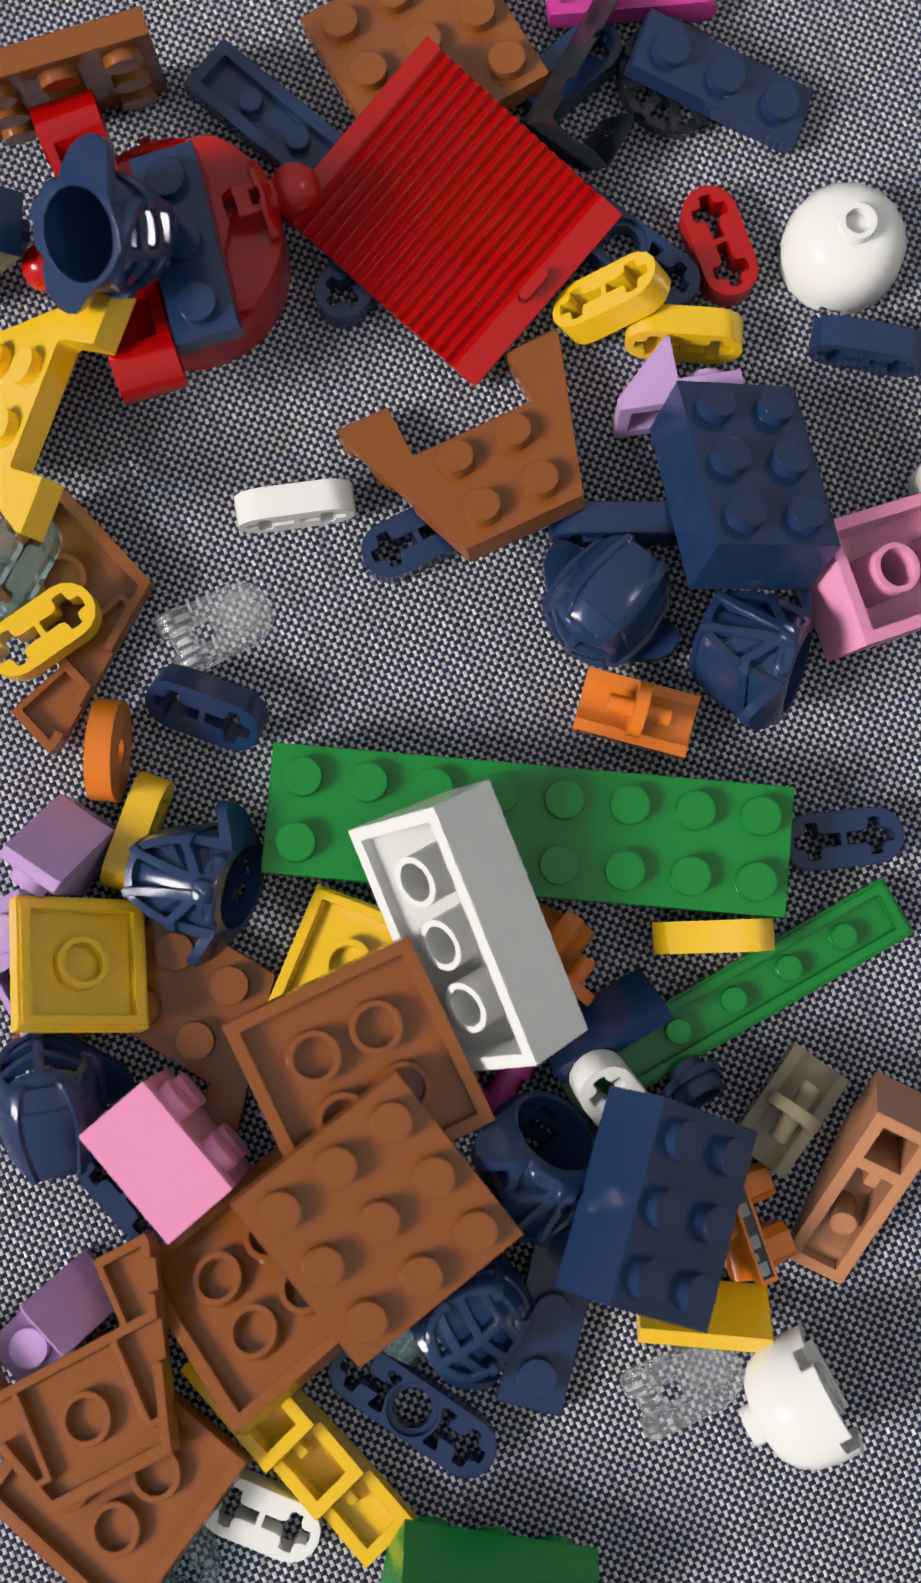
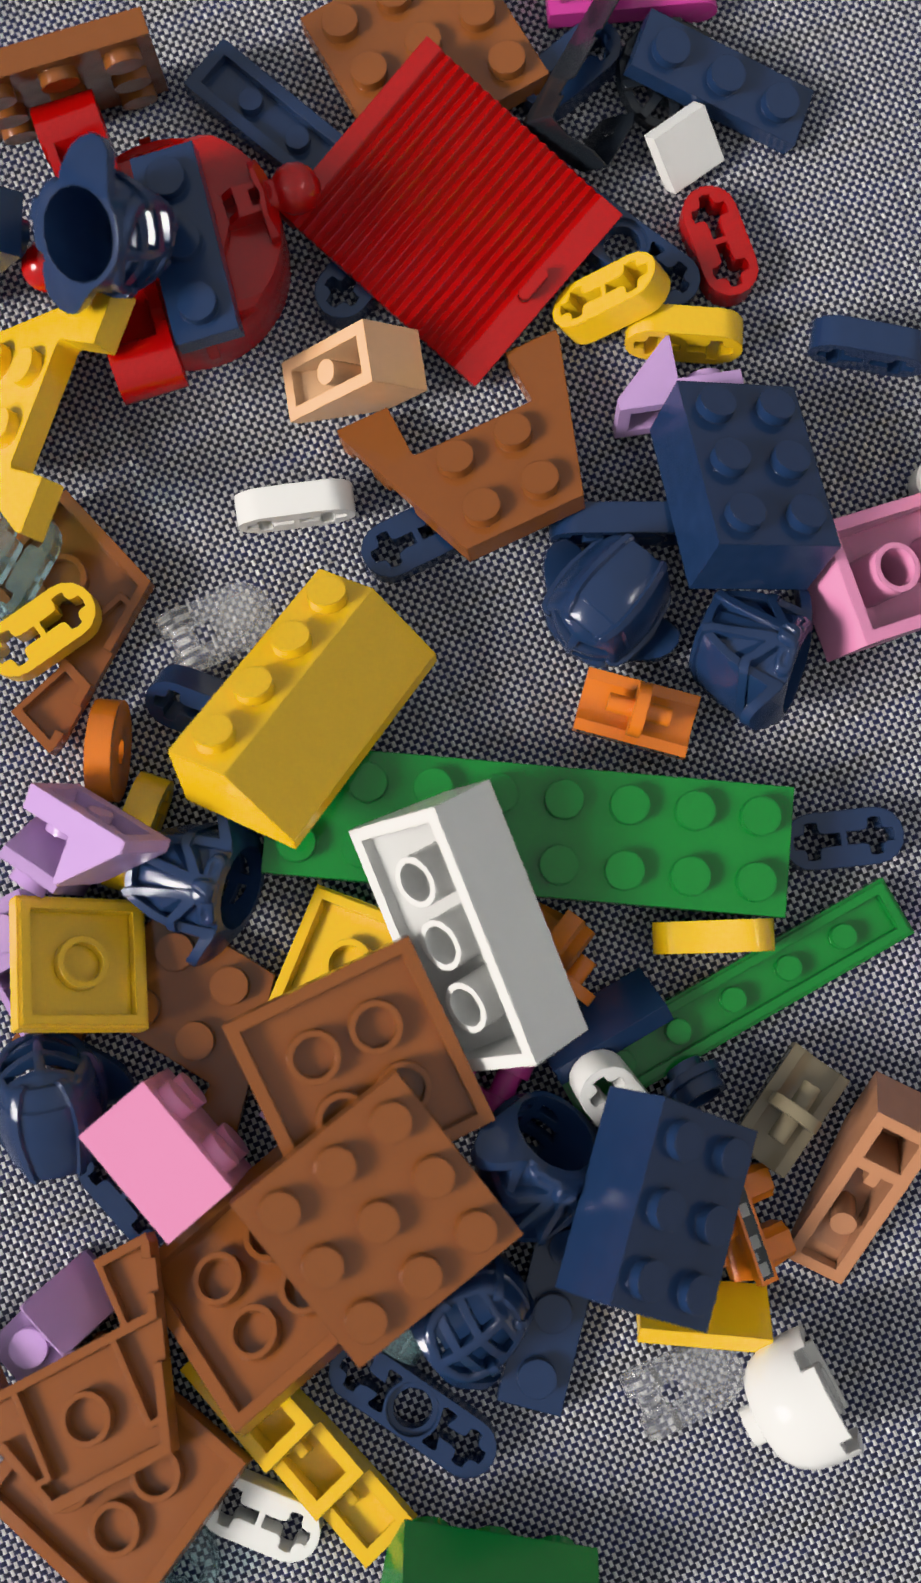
(97, 833): none -> lavender slope
(302, 709): none -> yellow slope
(354, 372): none -> light nougat slope
(684, 147): none -> white tile
(842, 248): white cylinder -> none

